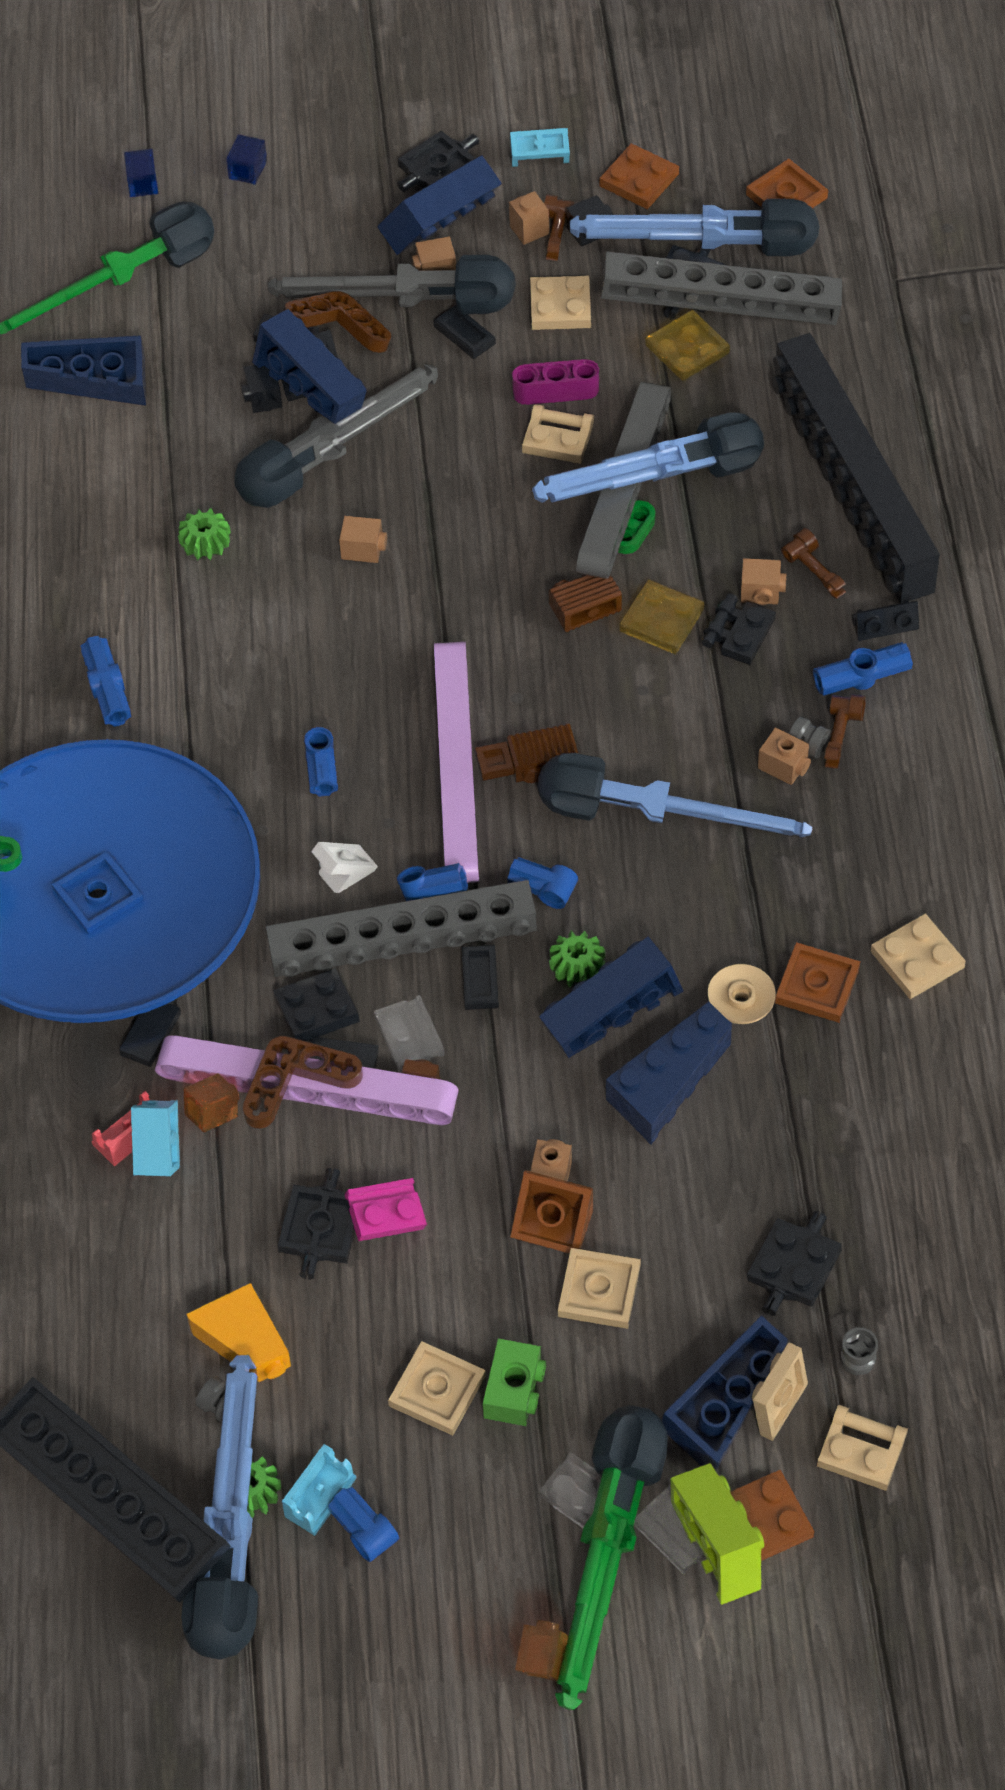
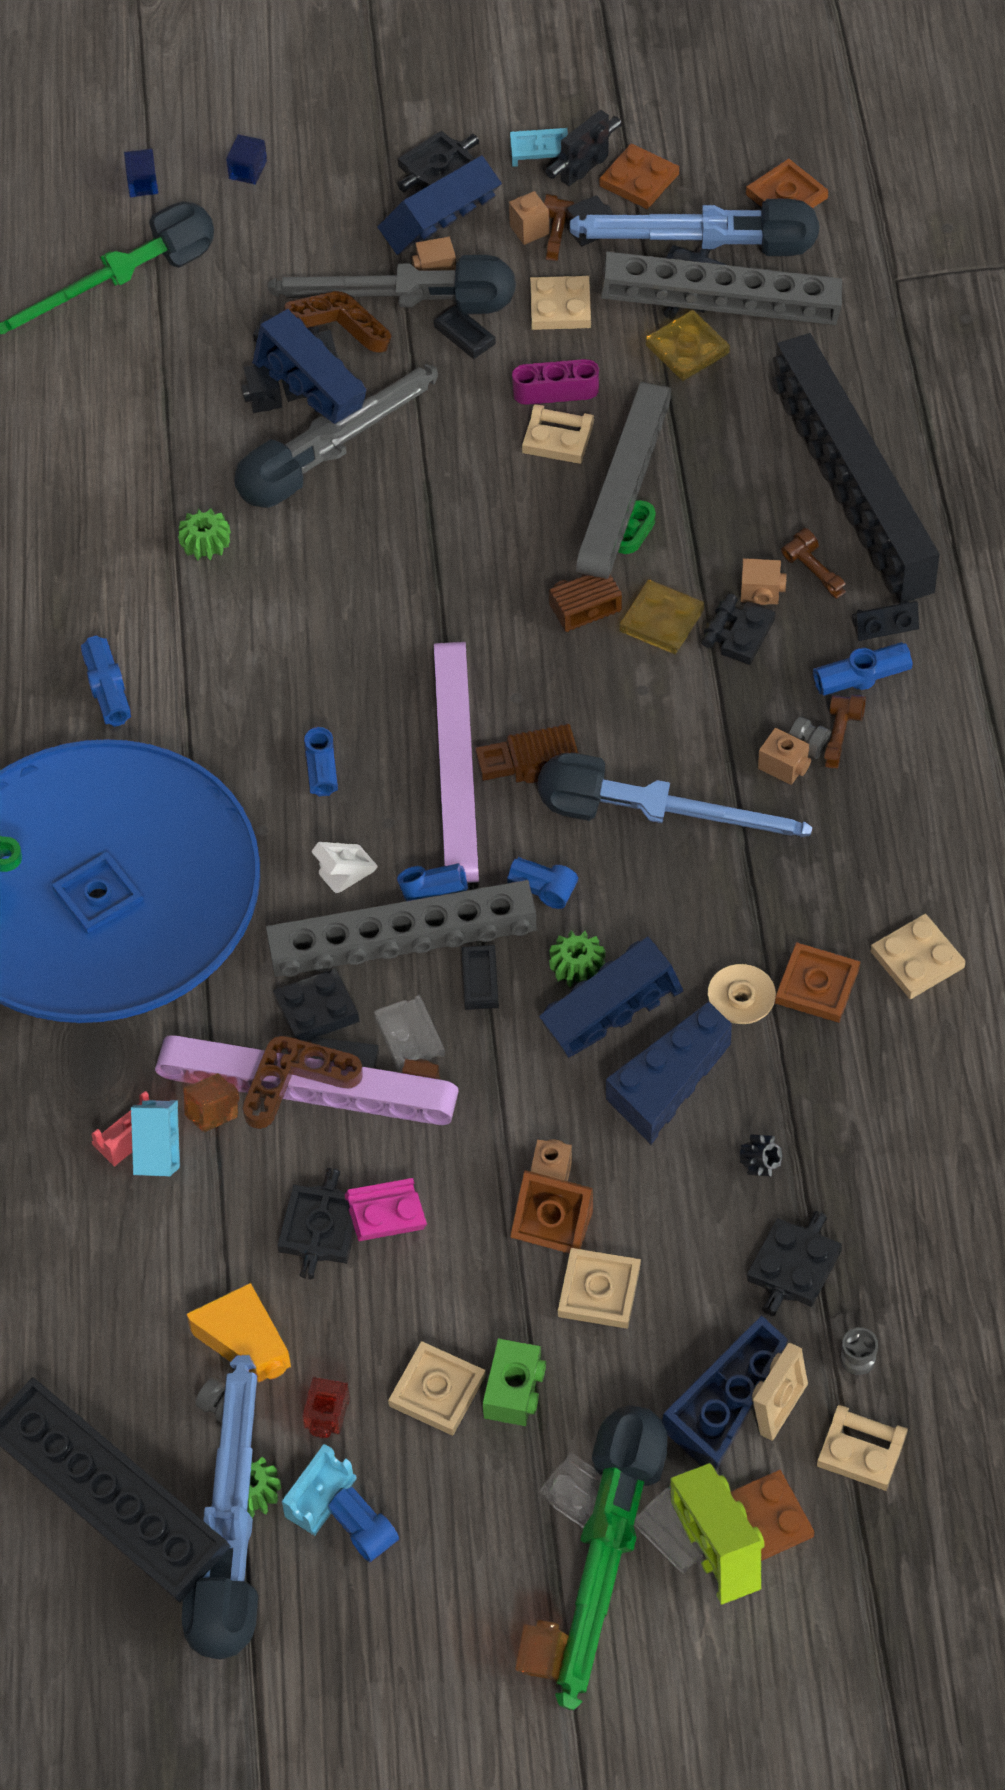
(88, 368): dark blue wedge -> none
(148, 1033): black tile -> none
(322, 1397): none -> clear red brick
(362, 539): medium nougat brick -> none
(584, 148): none -> black plate
(722, 443): piece -> none
(760, 1155): none -> black gear

